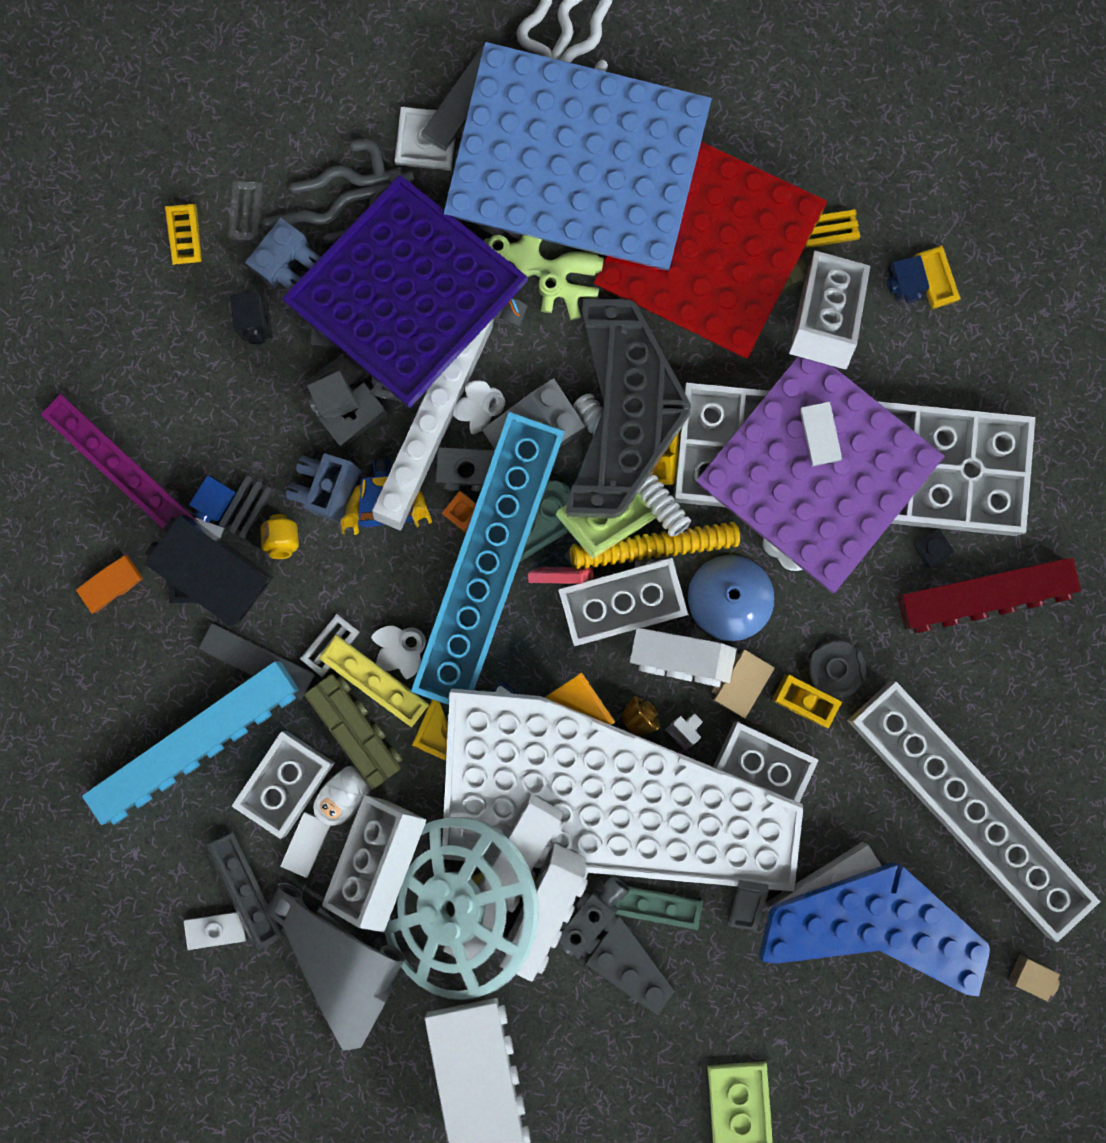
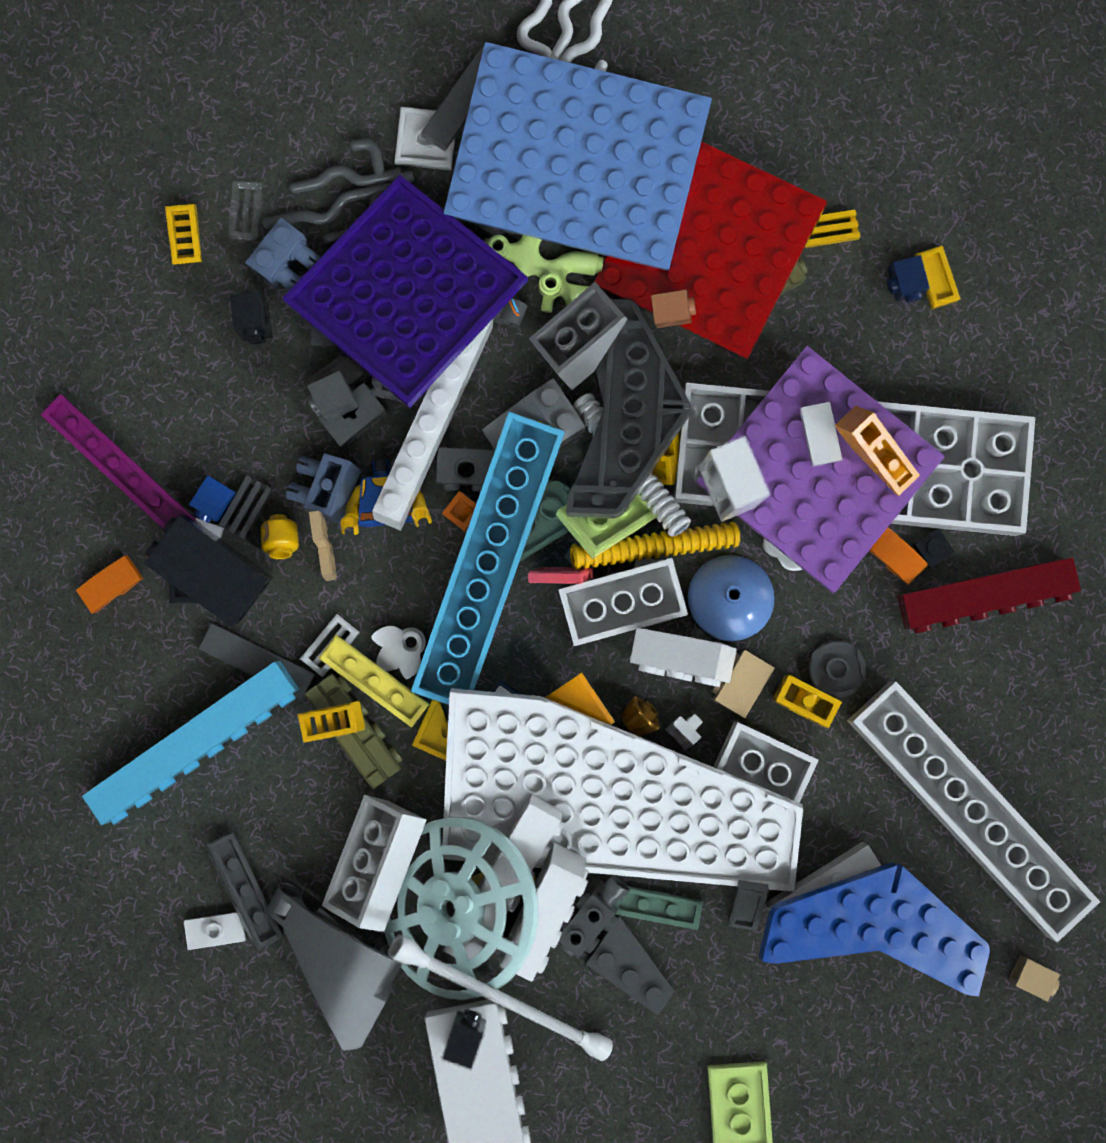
(283, 784): white brick -> none
(305, 845): white tile -> none
(325, 550): none -> tan tile
(341, 796): white piece -> none
(354, 714): none -> yellow slope
(409, 953): none -> white hose
(464, 1038): none -> black brick
(479, 405): white plate -> none
(580, 335): none -> light grey slope
(673, 308): none -> nougat brick
(733, 479): none -> white brick
(830, 310): white brick -> none
(877, 448): none -> light orange slope
(898, 556): none -> orange slope

